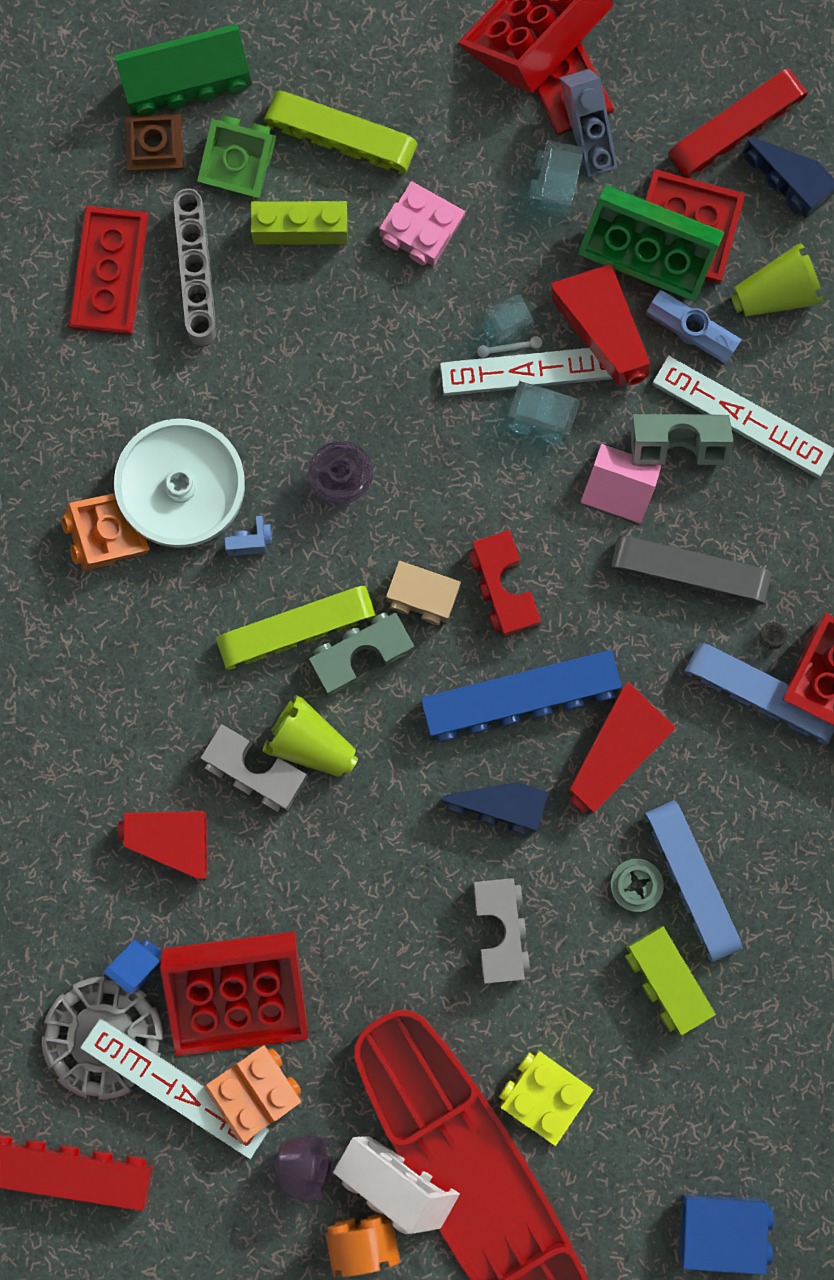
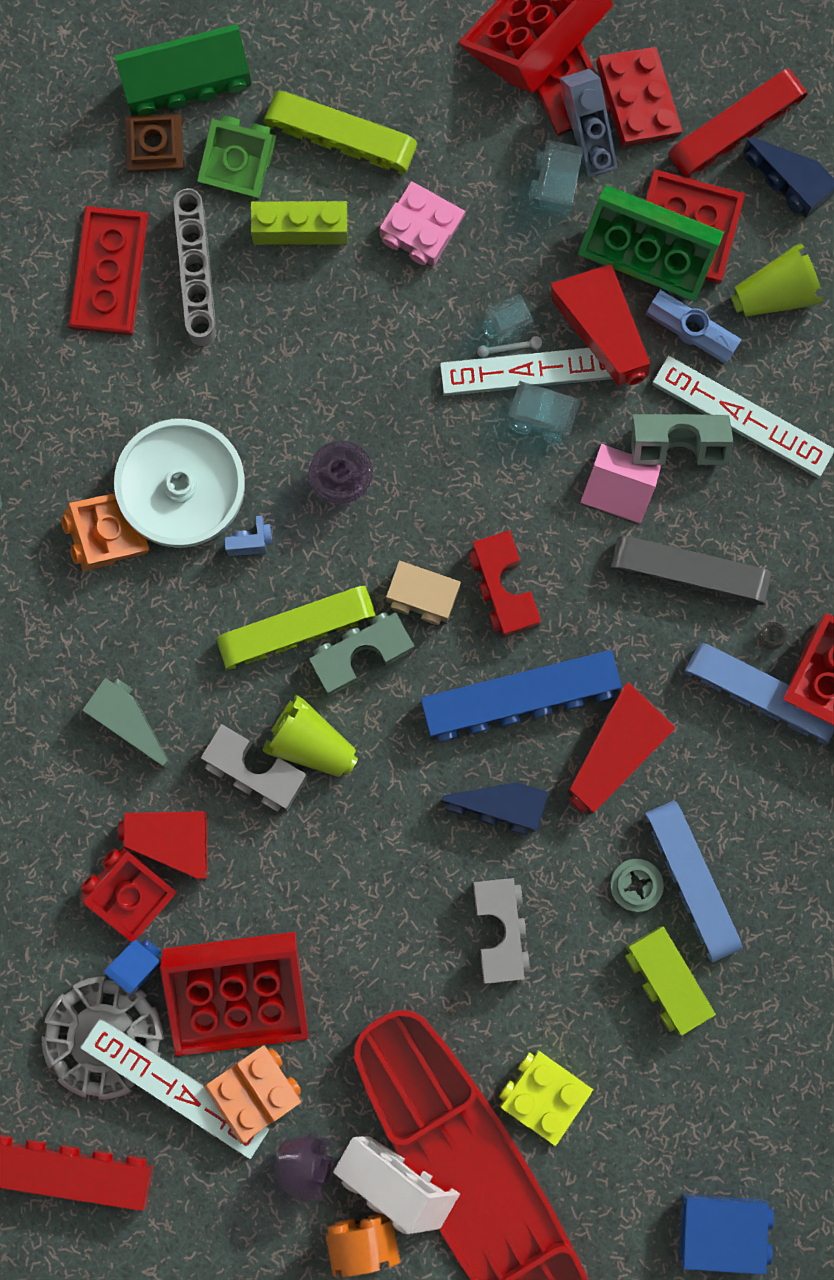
(122, 714): none -> sand green slope
(126, 893): none -> red plate
(638, 96): none -> red plate

